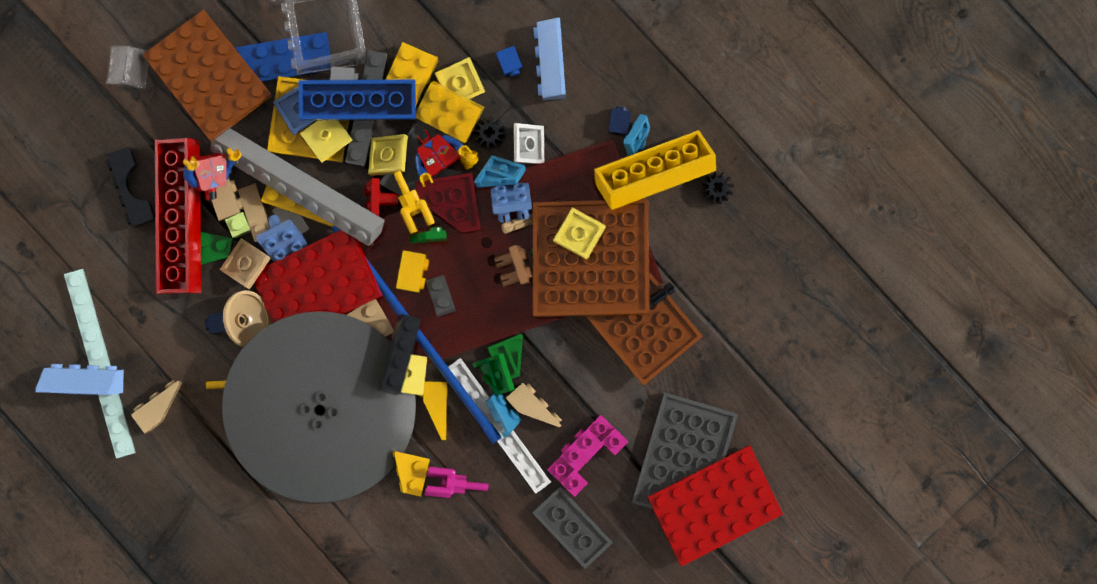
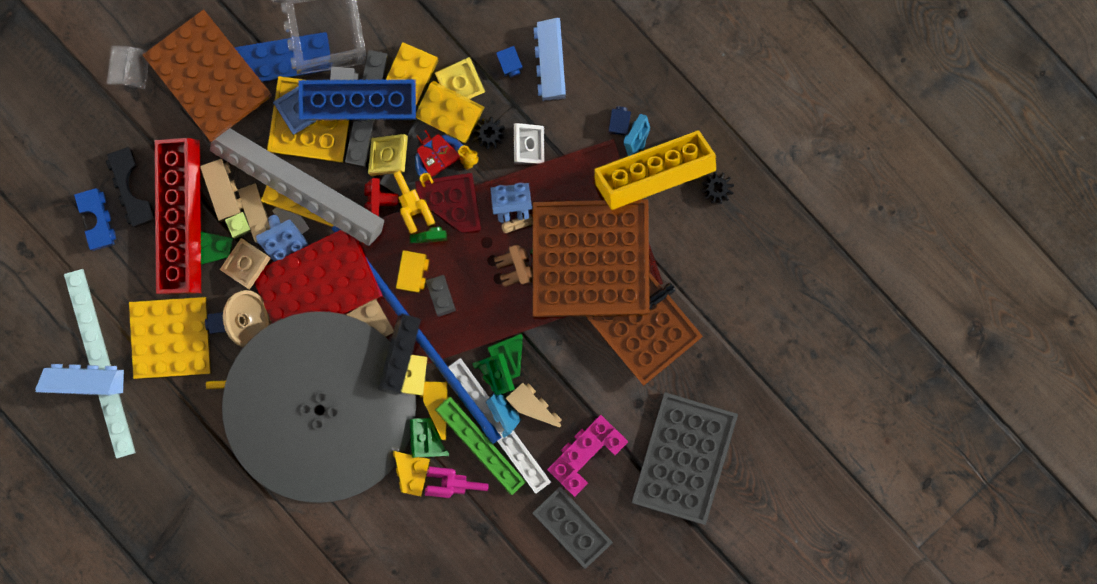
(101, 235): none -> blue arch
(155, 411): tan slope -> none
(169, 338): none -> yellow plate
(210, 171): torso -> none
(326, 138): light yellow plate -> none
(425, 439): none -> green wing
(480, 445): none -> bright green plate
(499, 173): dark azure wing -> none
(579, 233): light yellow plate -> none
(715, 505): red plate -> none

